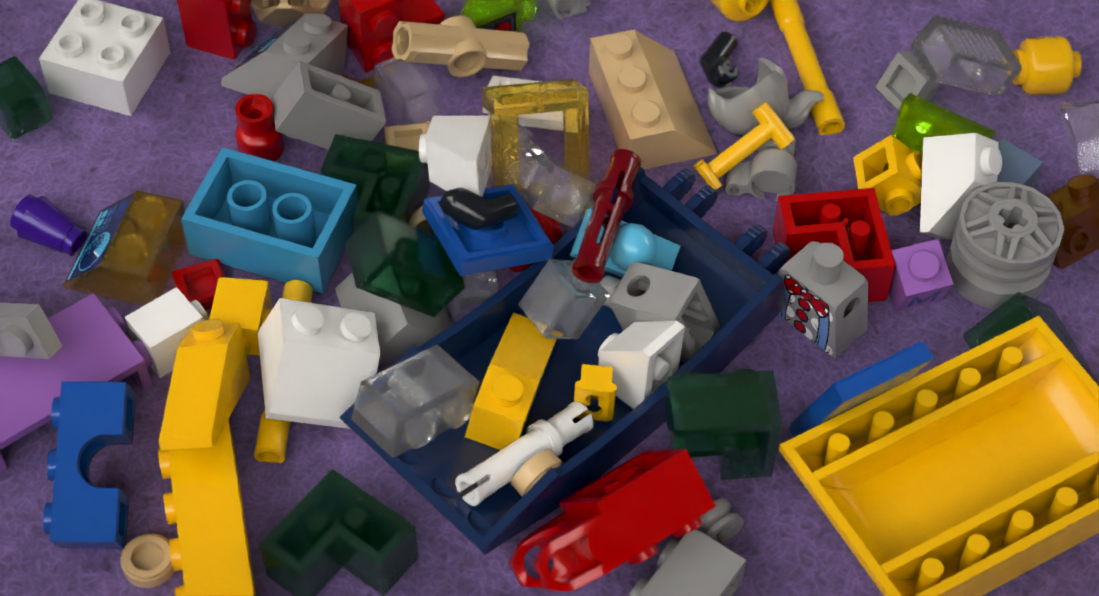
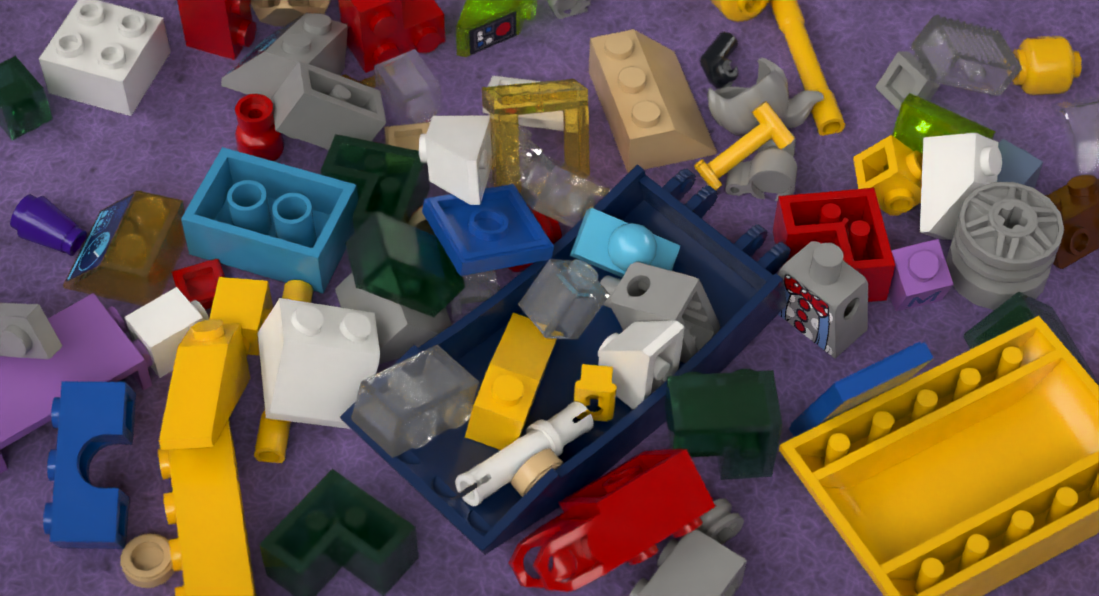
(460, 46): tan piece -> none
(476, 211): black arm -> none
(593, 256): dark red pin -> none

